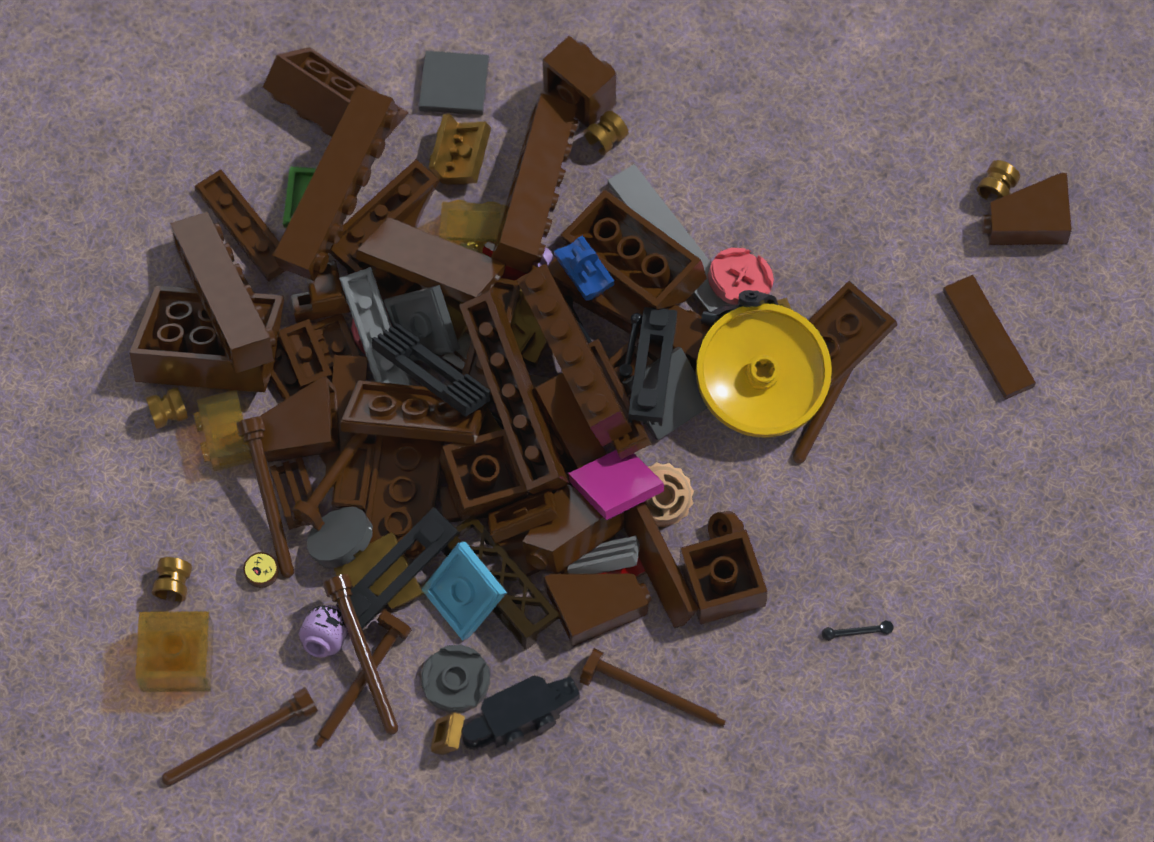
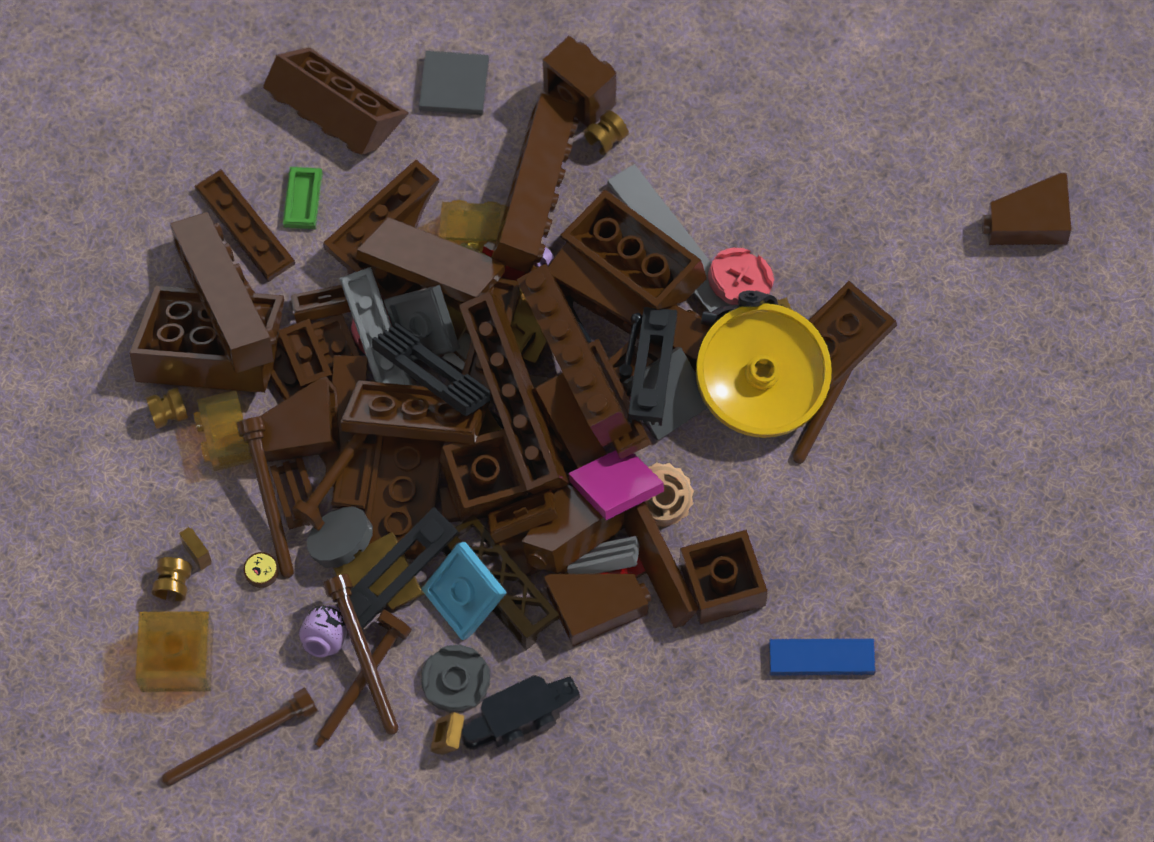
(195, 548): none -> pearl gold tile
(327, 290): reddish brown tile -> none
(336, 183): reddish brown brick -> none
(459, 150): pearl gold bracket -> none
(584, 268): blue hips -> none
(596, 663): reddish brown piece -> none
(723, 524): reddish brown tile -> none
(822, 656): none -> blue tile
(885, 627): black hinge -> none
(989, 337): reddish brown tile -> none
(999, 180): pearl gold wheel -> none

